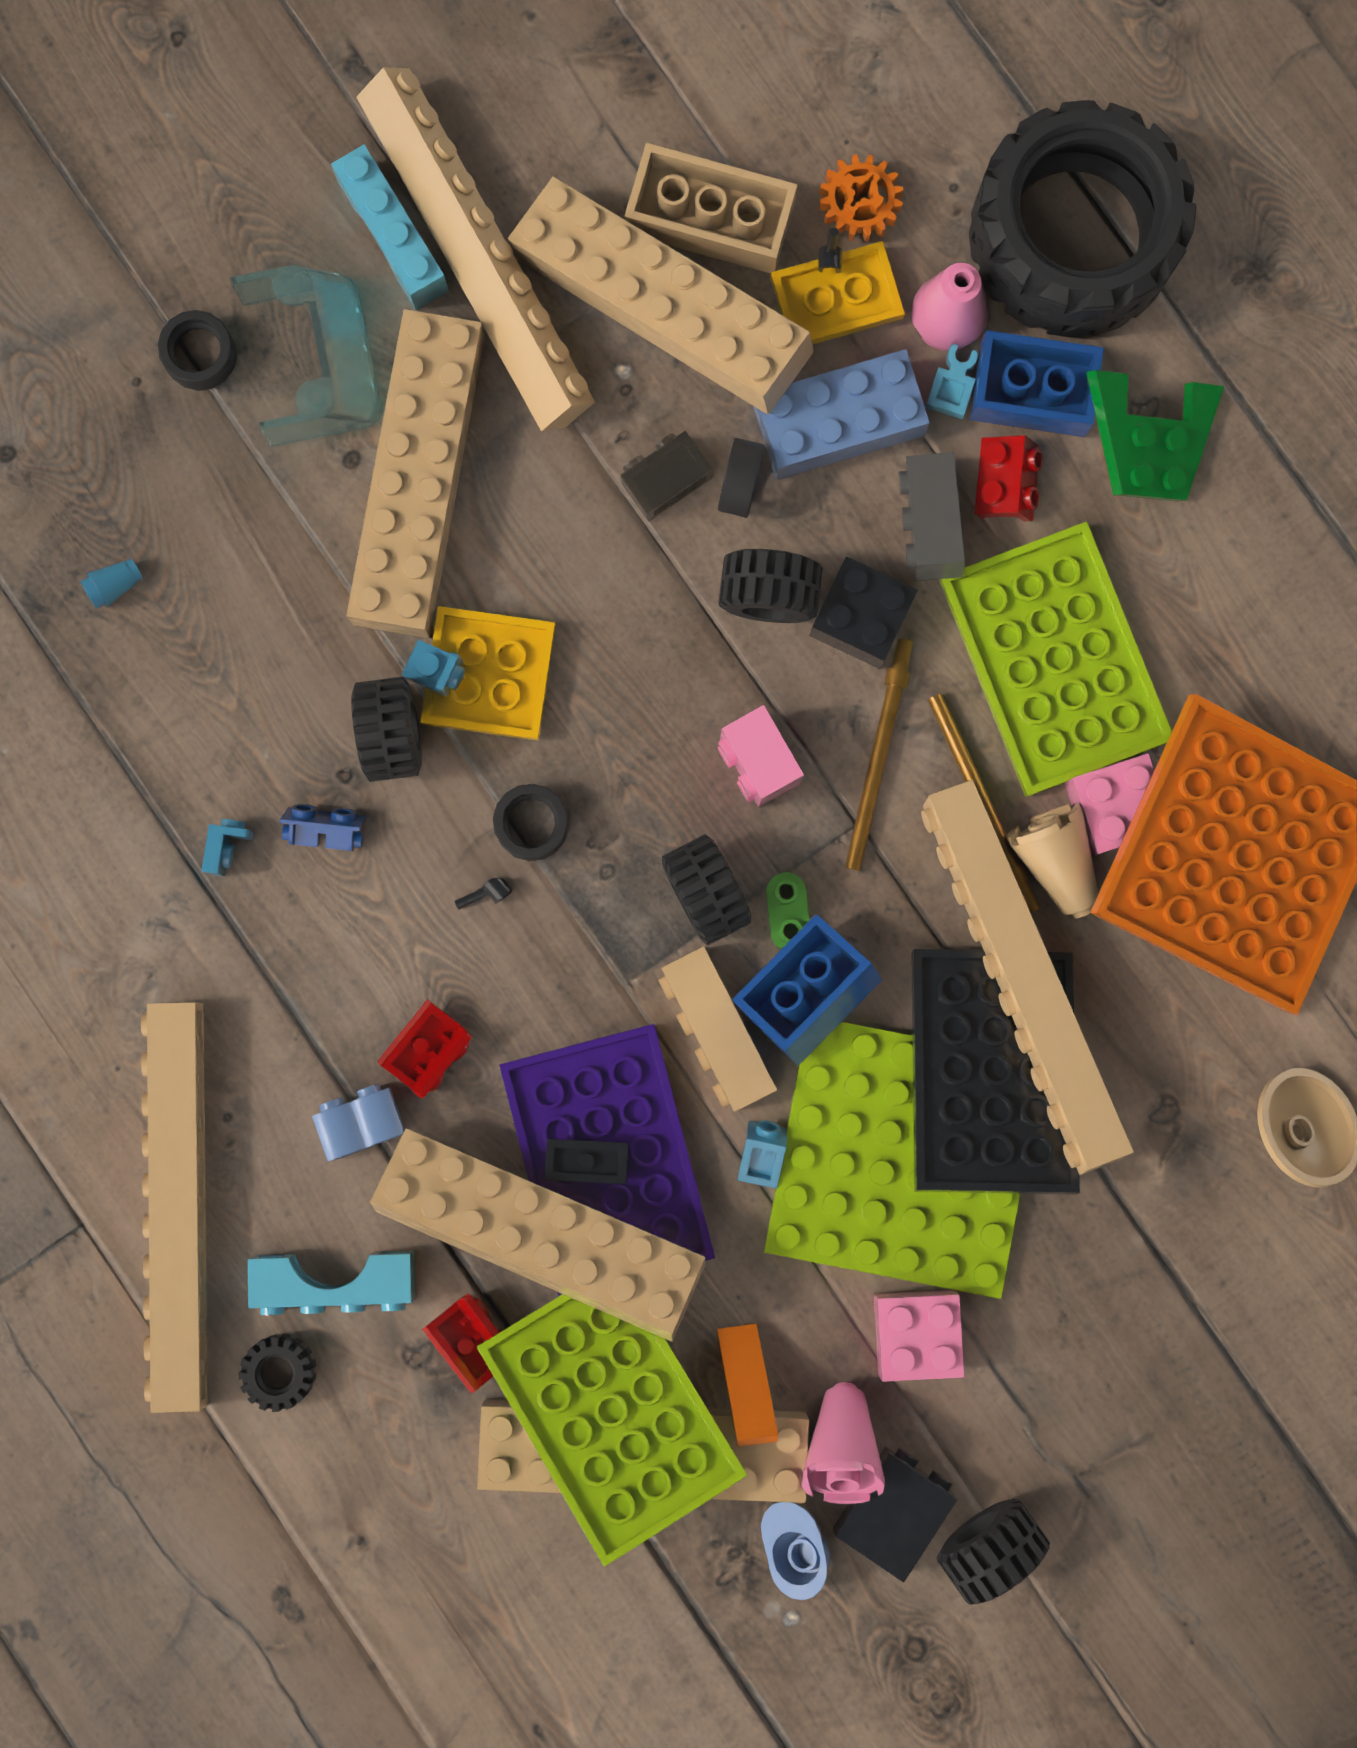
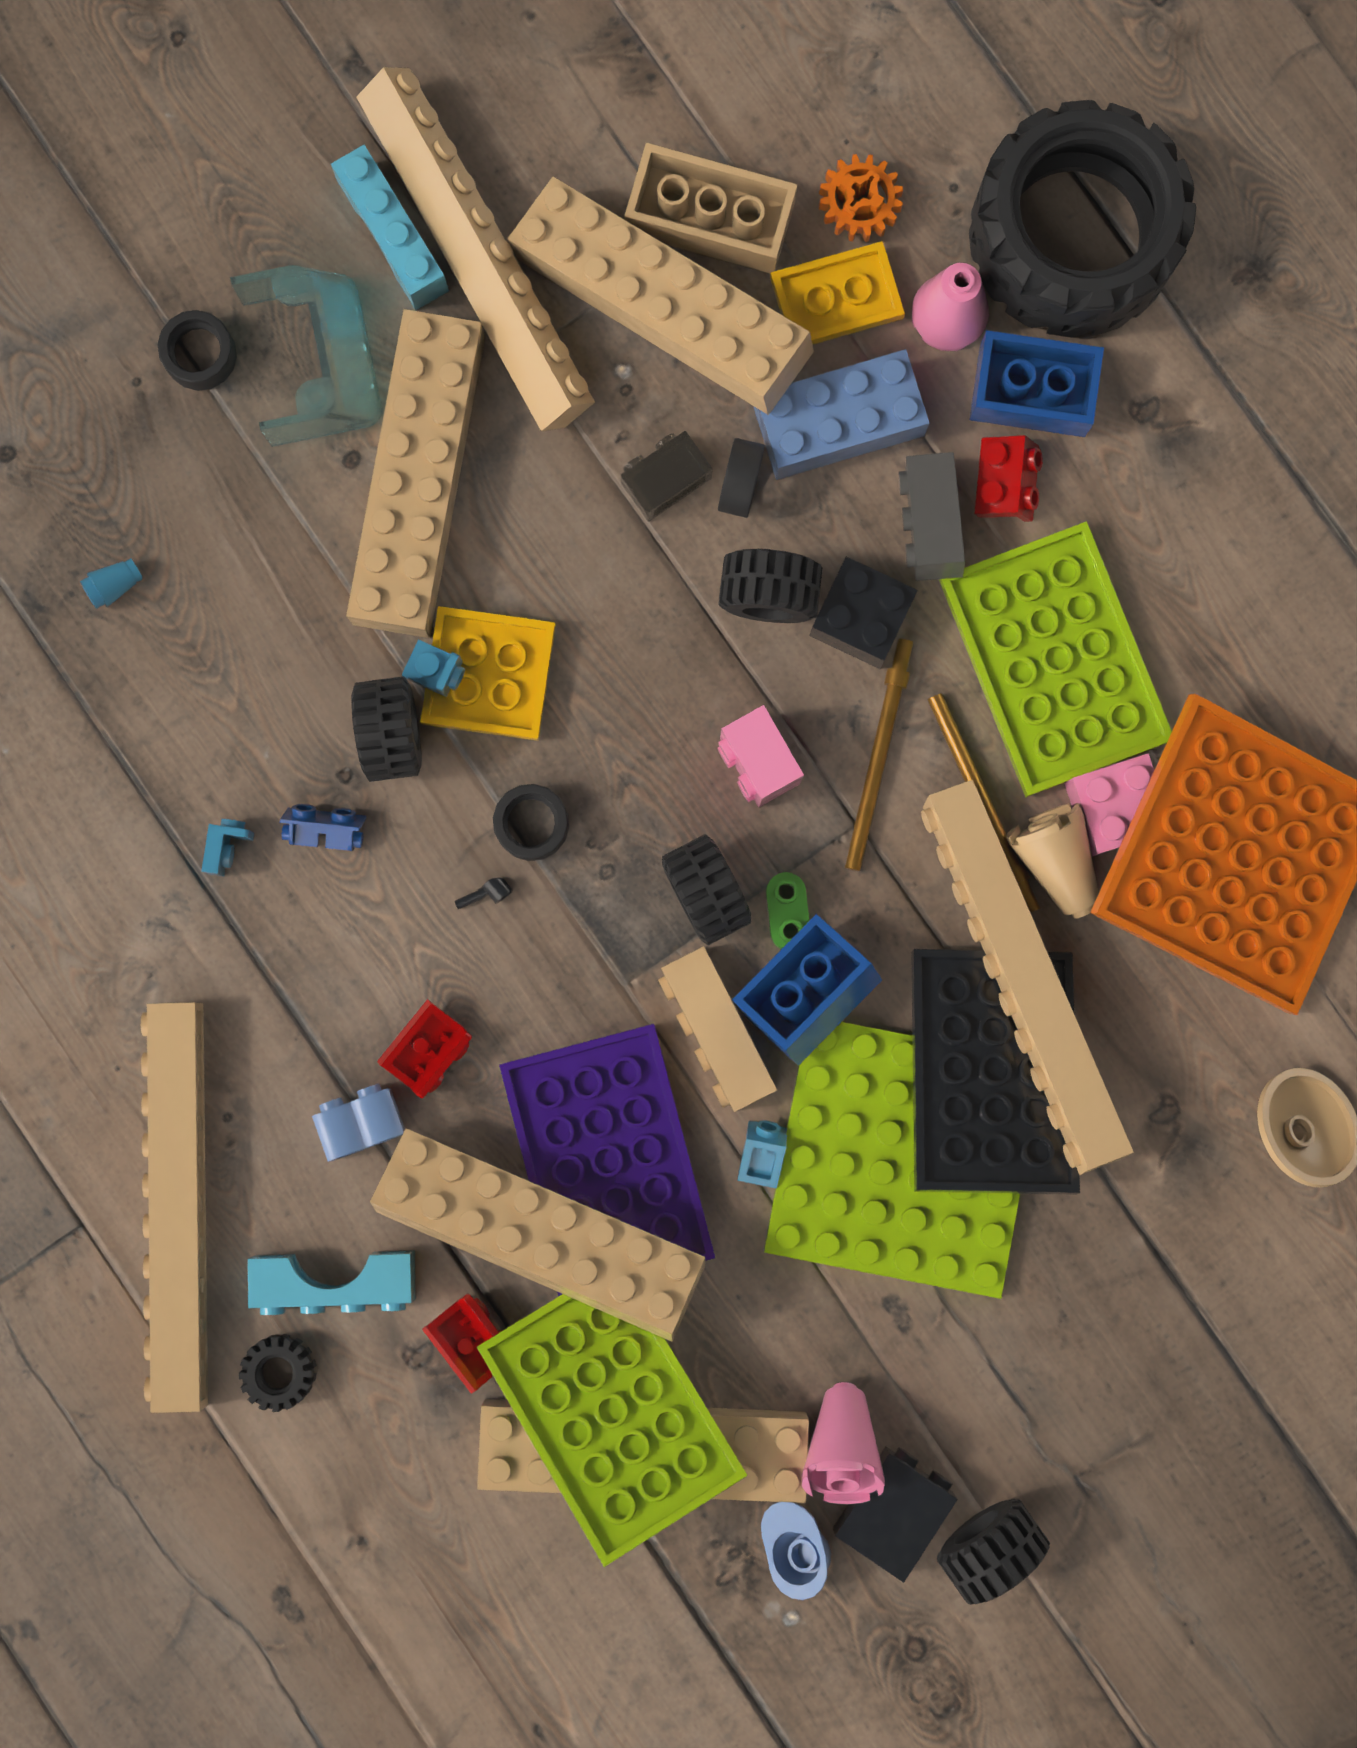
(586, 1161): black plate -> none
(747, 1385): orange tile -> none
(830, 255): black hand -> none
(918, 1335): bright pink brick -> none
(951, 387): medium azure plate -> none
(1146, 453): green wing -> none

